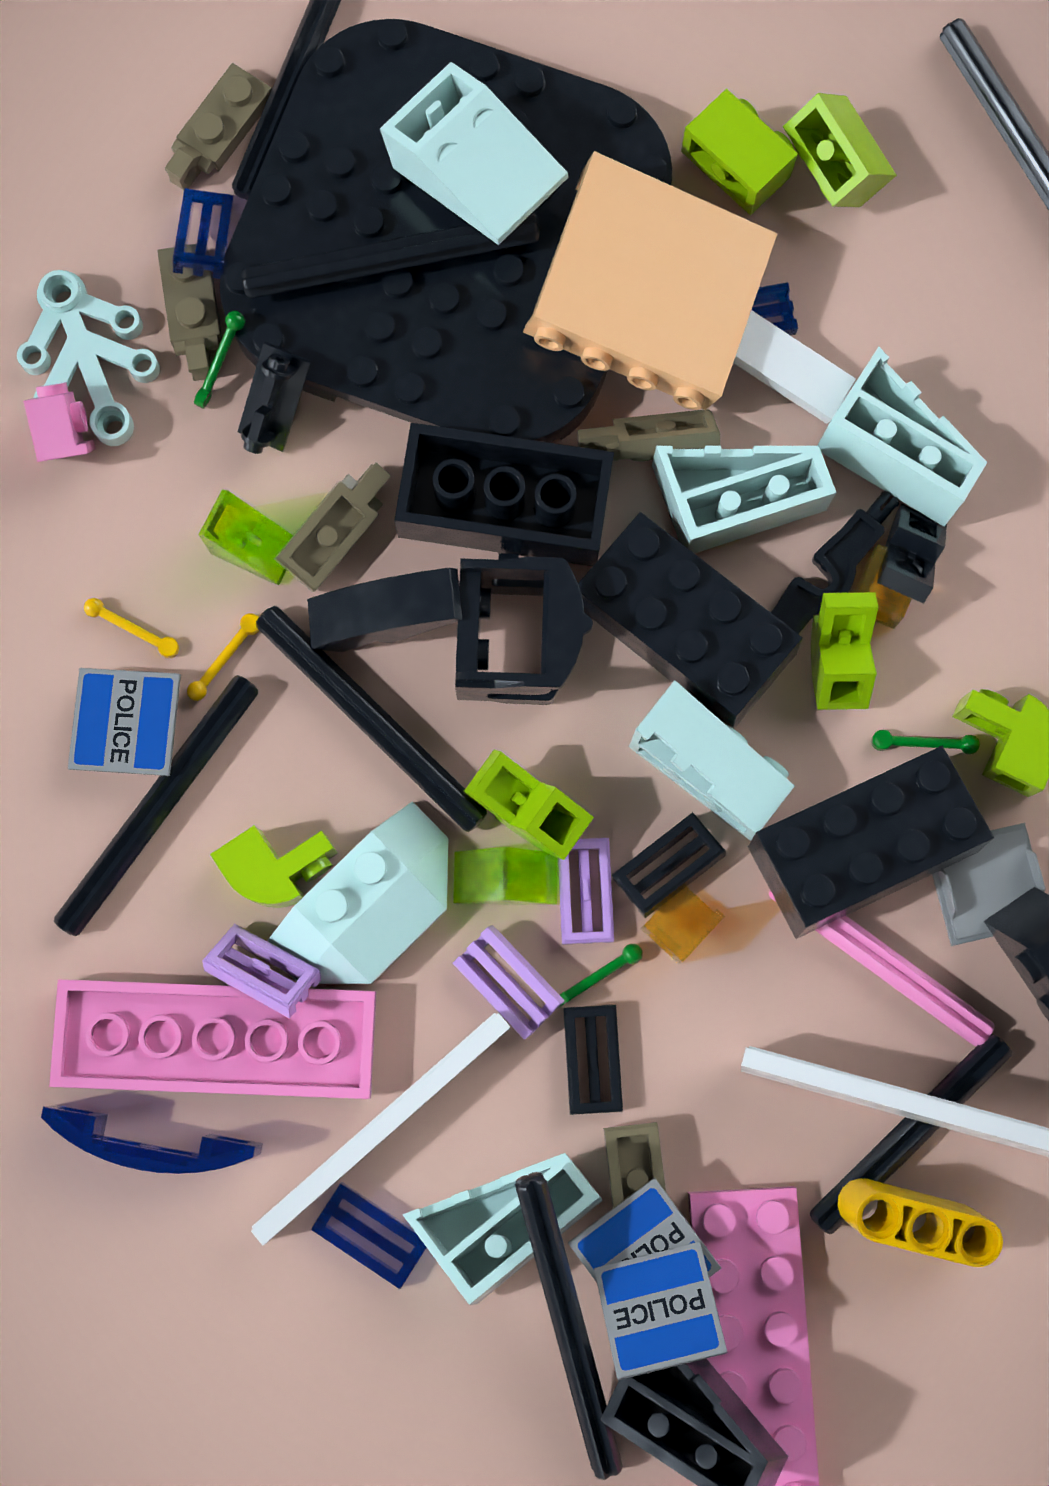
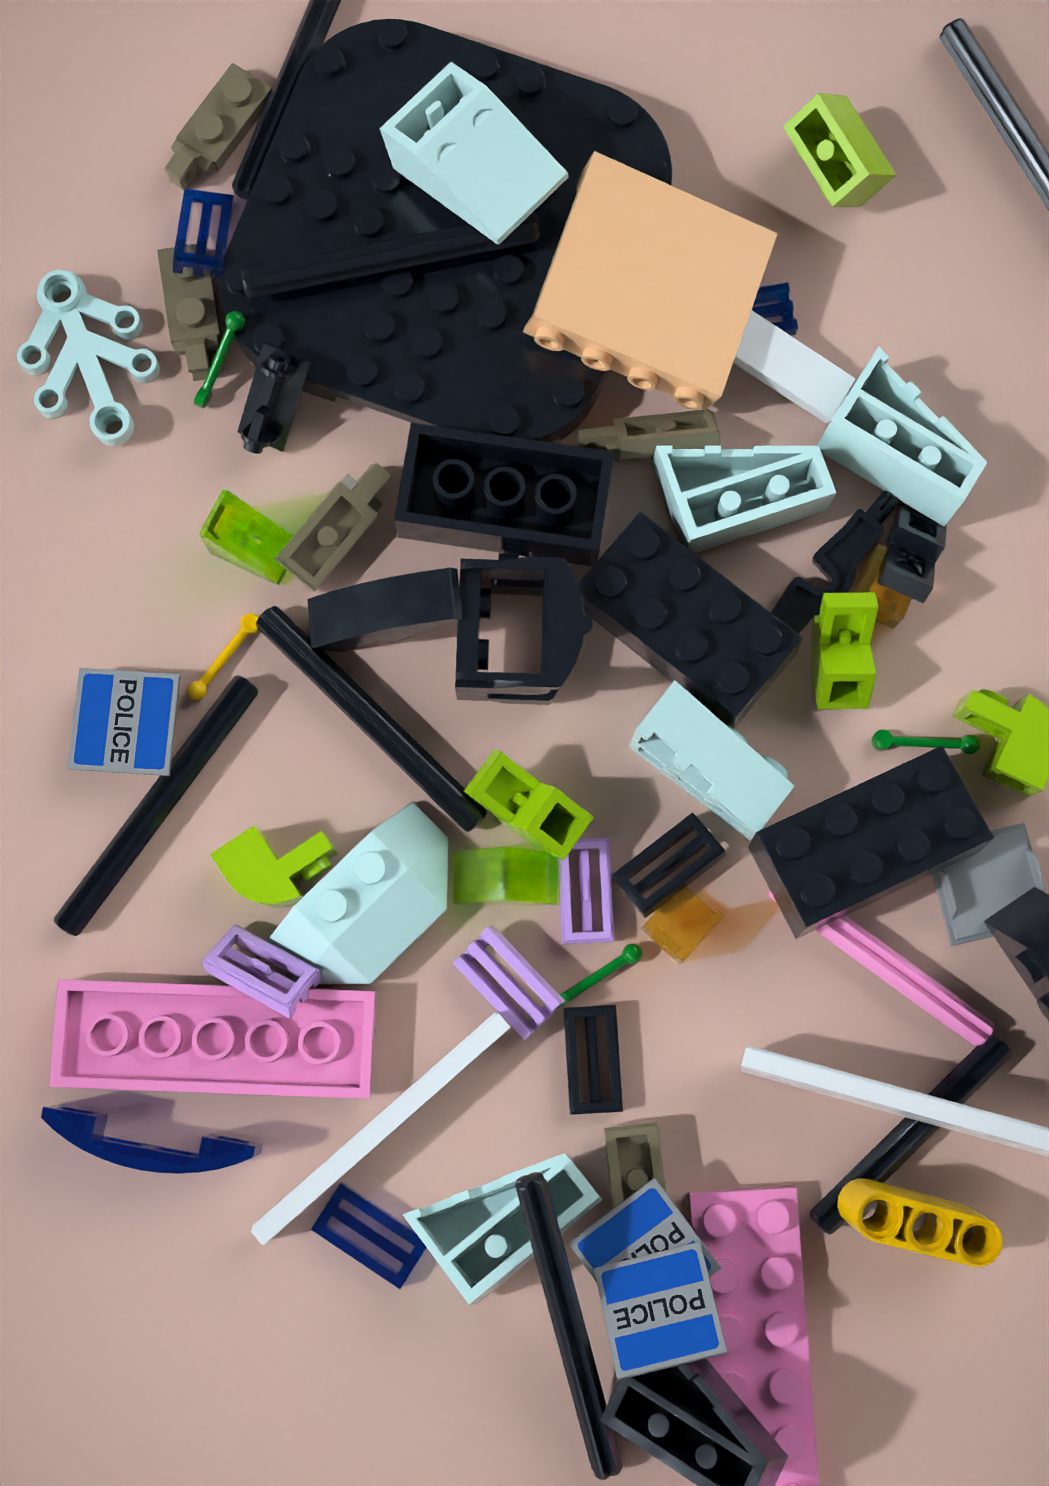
(57, 423): bright pink brick -> none
(166, 646): yellow hinge -> none
(739, 151): lime brick -> none

